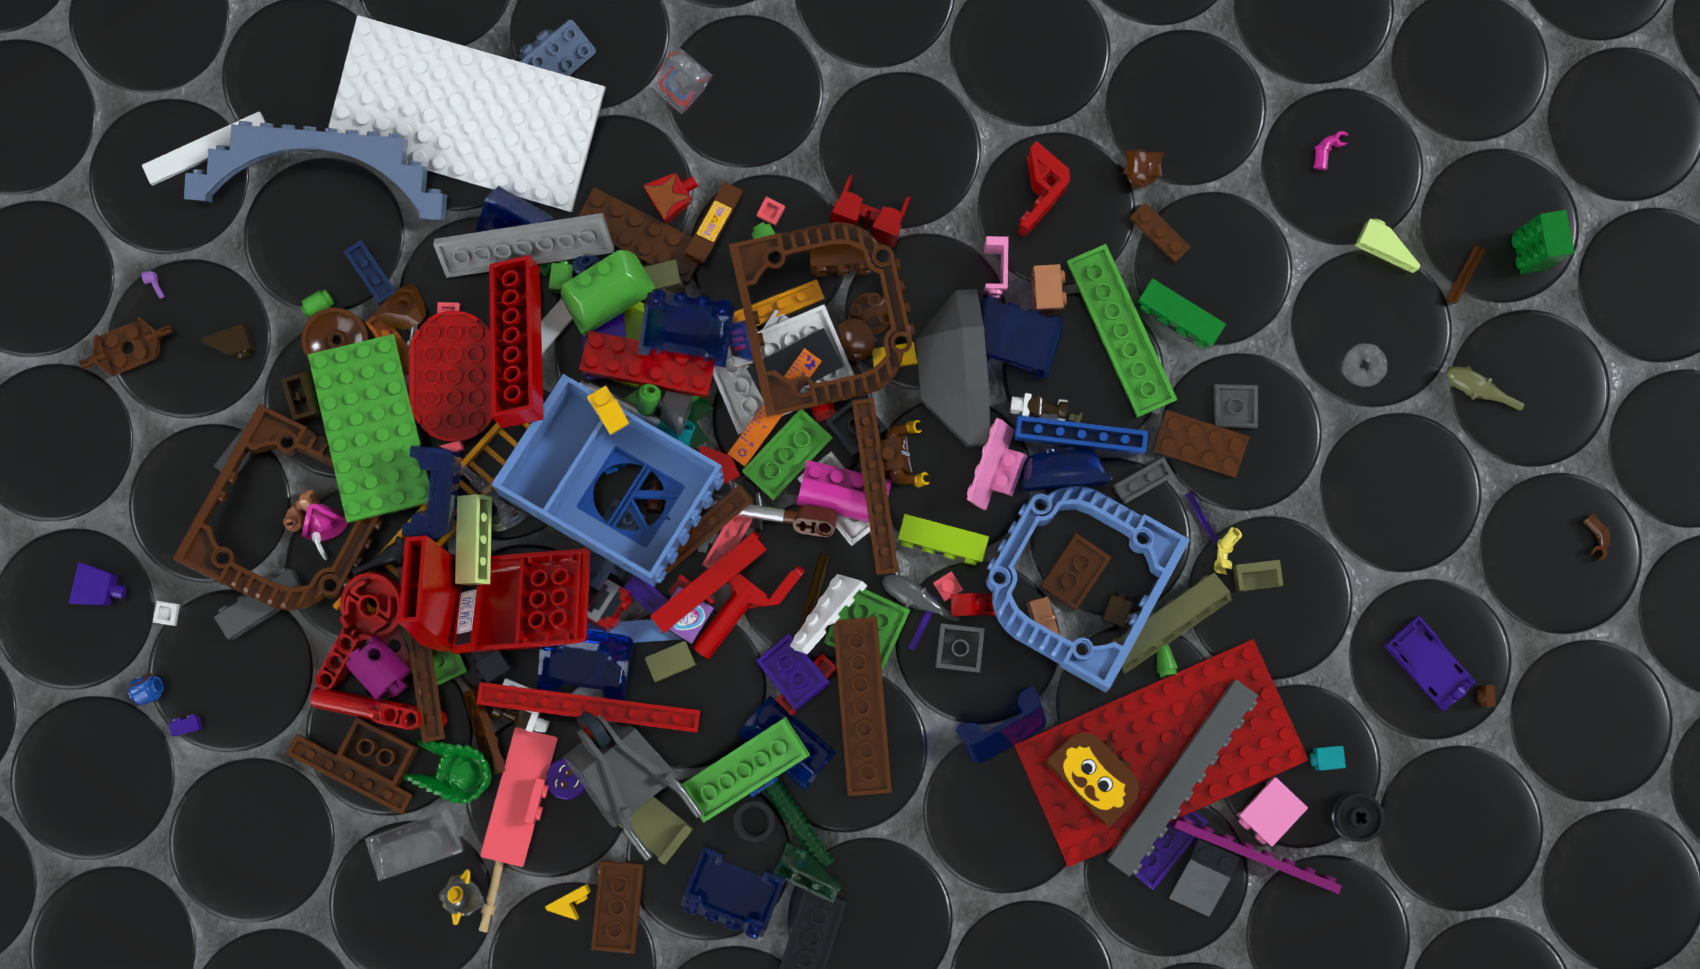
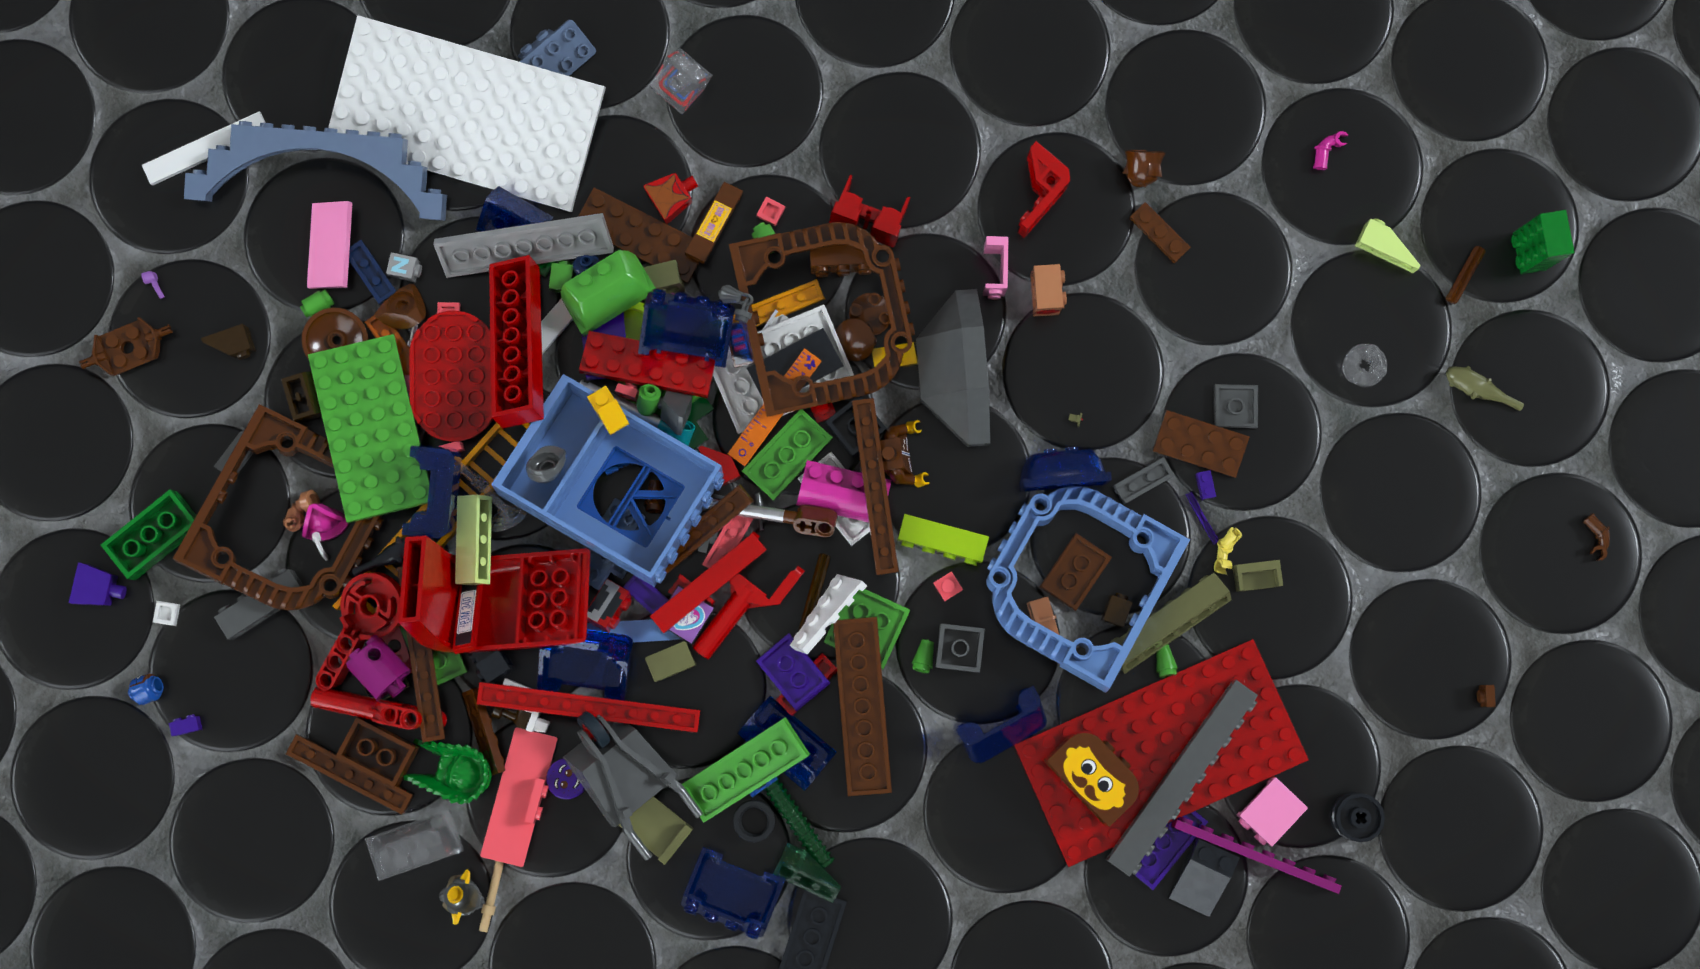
(150, 535): none -> green brick
(329, 245): none -> bright pink tile
(403, 267): none -> light grey brick
(546, 464): none -> dark grey hat
(564, 906): yellow slope -> none
(617, 906): reddish brown tile -> none
(627, 391): none -> coral plate
(731, 295): none -> dark grey piece
(914, 596): dark grey piece -> none
(921, 628): dark purple piece -> none
(923, 658): none -> bright green cone
(972, 605): red slope -> none
(998, 466): bright pink bracket -> none
(1020, 336): clear blue windscreen -> none
(1038, 408): hips -> none
(1080, 435): blue brick -> none
(1121, 330): bright green plate -> none
(1180, 314): green brick -> none
(1205, 485): none -> dark purple piece
(1328, 757): teal brick -> none
(1429, 663): dark purple piece -> none

